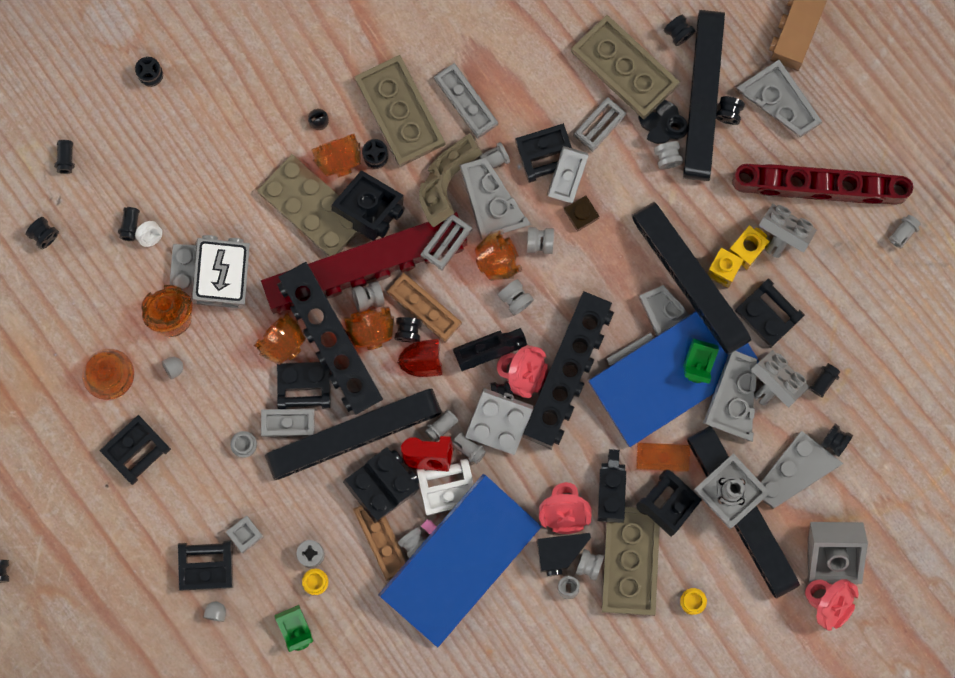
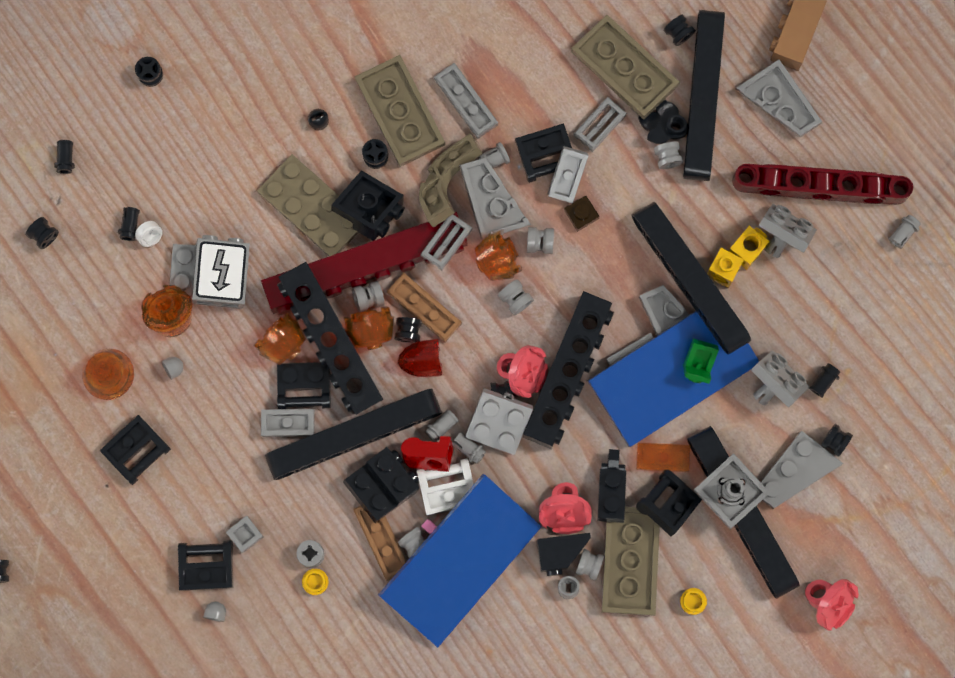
(243, 444): light grey plate -> none
(294, 629): green bracket -> none
(338, 156): clear orange cone -> none
(488, 348): black hinge -> none
(730, 110): black wheel -> none
(734, 397): light grey wing -> none
(763, 318): black plate -> none
(837, 551): light grey slope -> none

